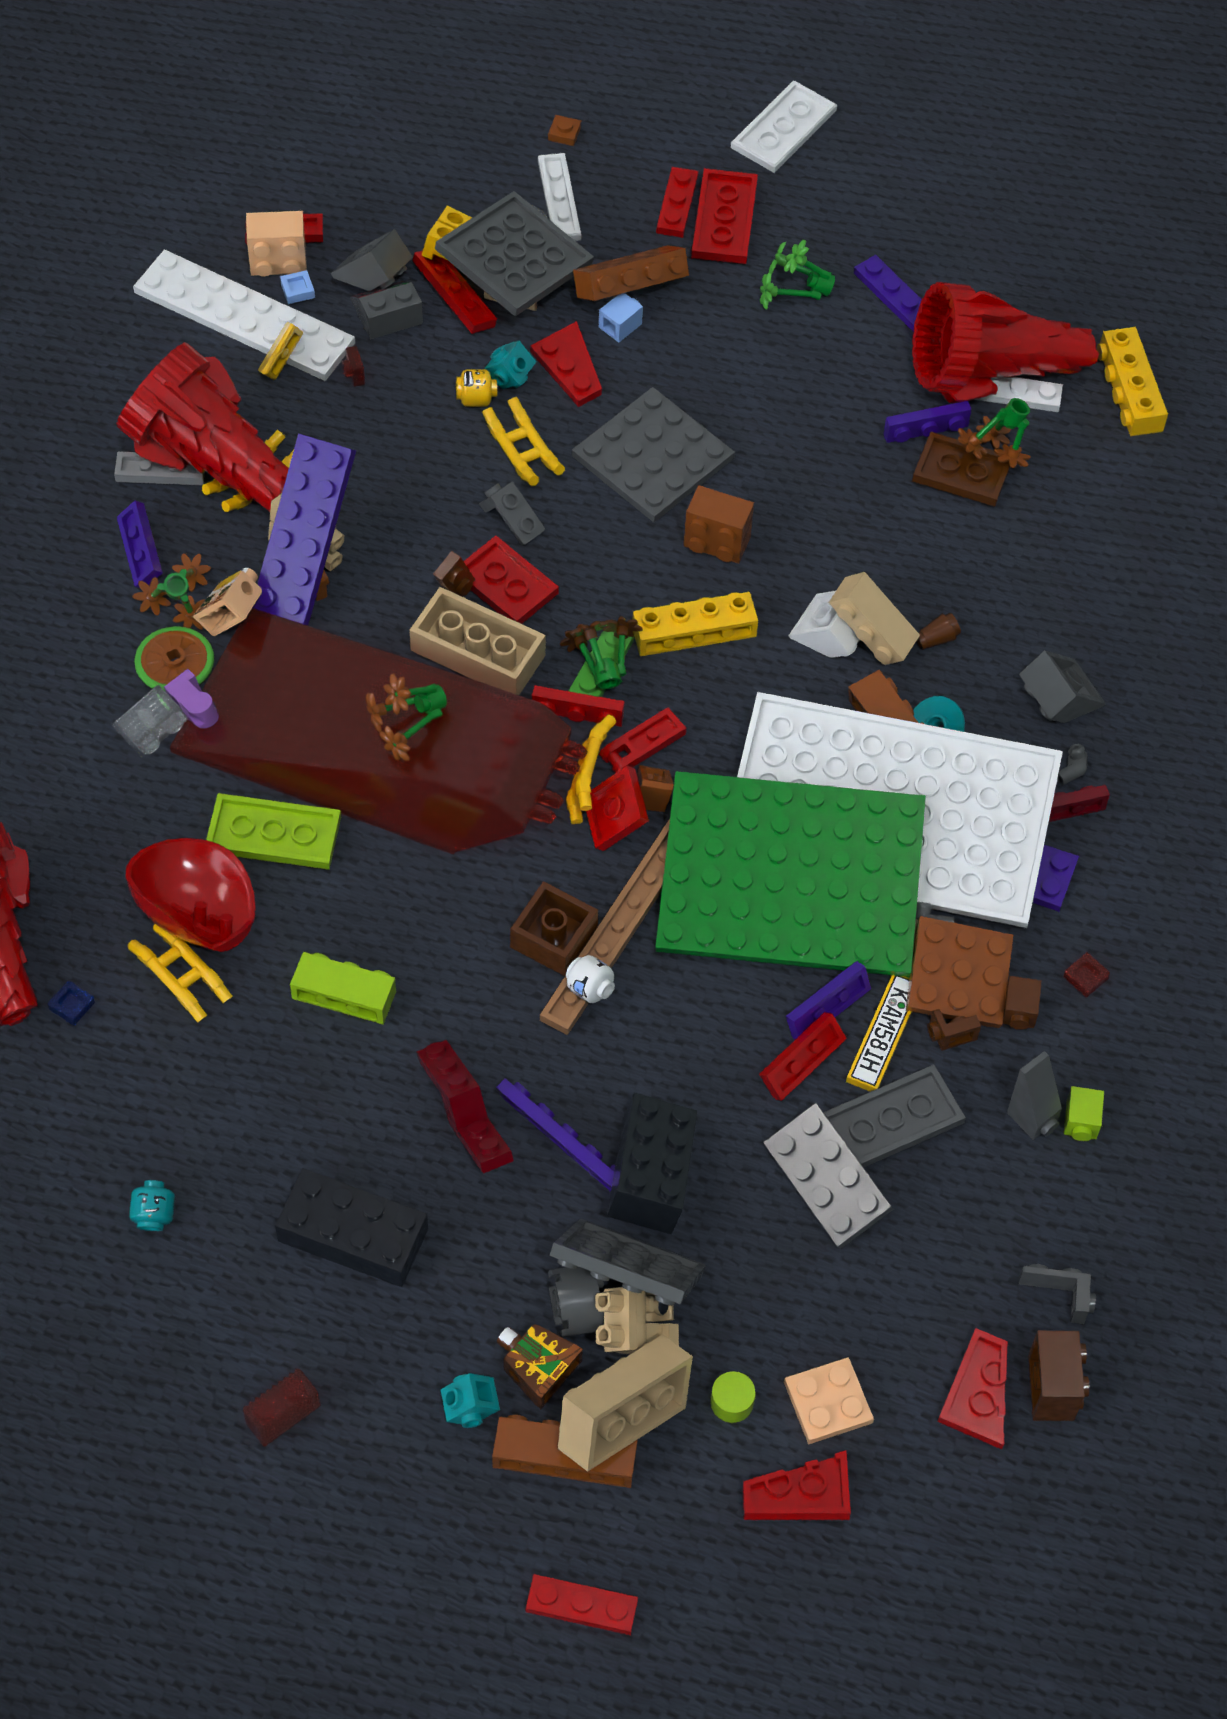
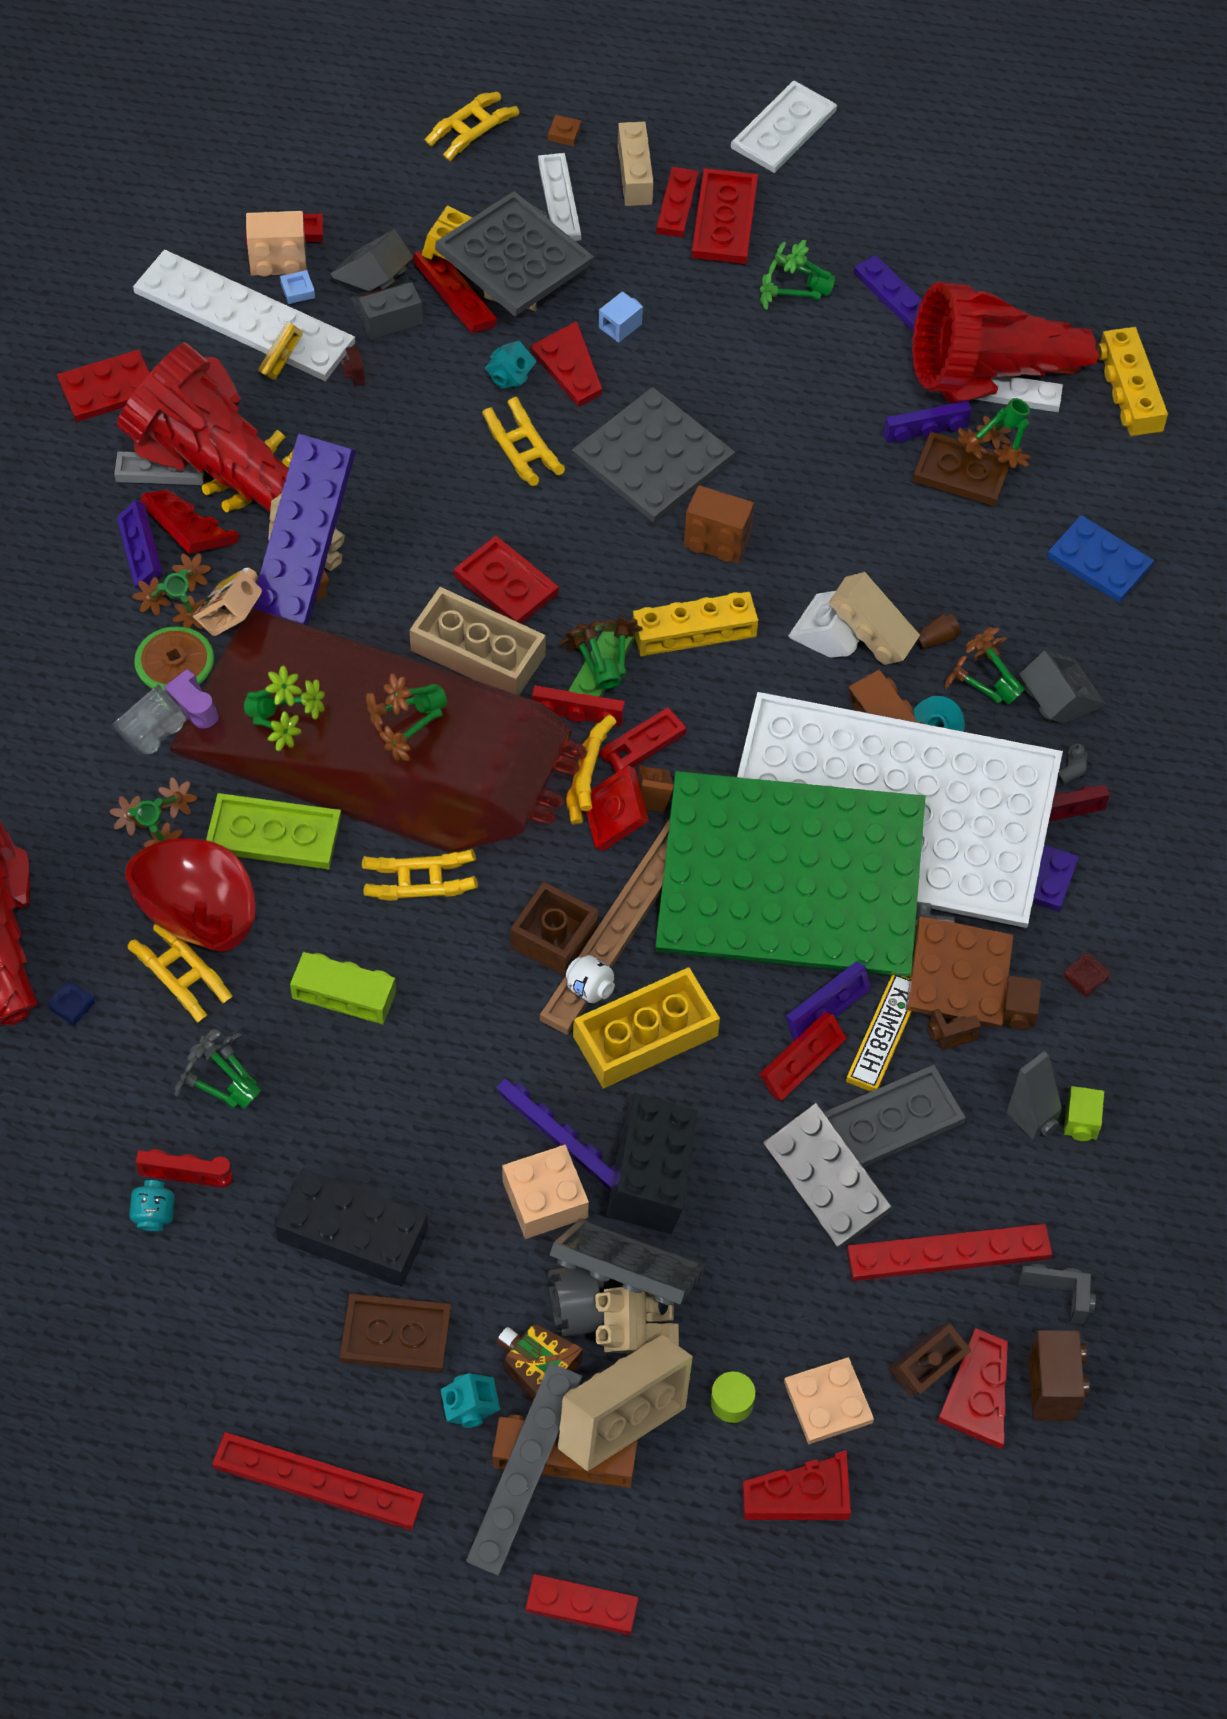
(103, 384): none -> red plate
(149, 813): none -> dark orange plant
(184, 1168): none -> red plate
(185, 525): none -> red wing
(243, 1087): none -> plant
(261, 705): none -> lime plant
(281, 1407): clear red brick -> none
(318, 1481): none -> red plate
(395, 1333): none -> reddish brown plate
(403, 868): none -> yellow piece
(454, 575): reddish brown plate -> none
(465, 1106): dark red bracket -> none
(468, 134): none -> yellow piece
(475, 388): yellow head -> none
(514, 511): dark grey bracket -> none
(522, 1471): none -> dark grey plate
(545, 1191): none -> light nougat brick
(631, 272): dark orange brick -> none
(635, 163): none -> tan brick
(646, 1027): none -> yellow brick
(929, 1359): none -> reddish brown brick
(949, 1252): none -> red plate
(1007, 686): none -> plant
(1100, 558): none -> blue plate

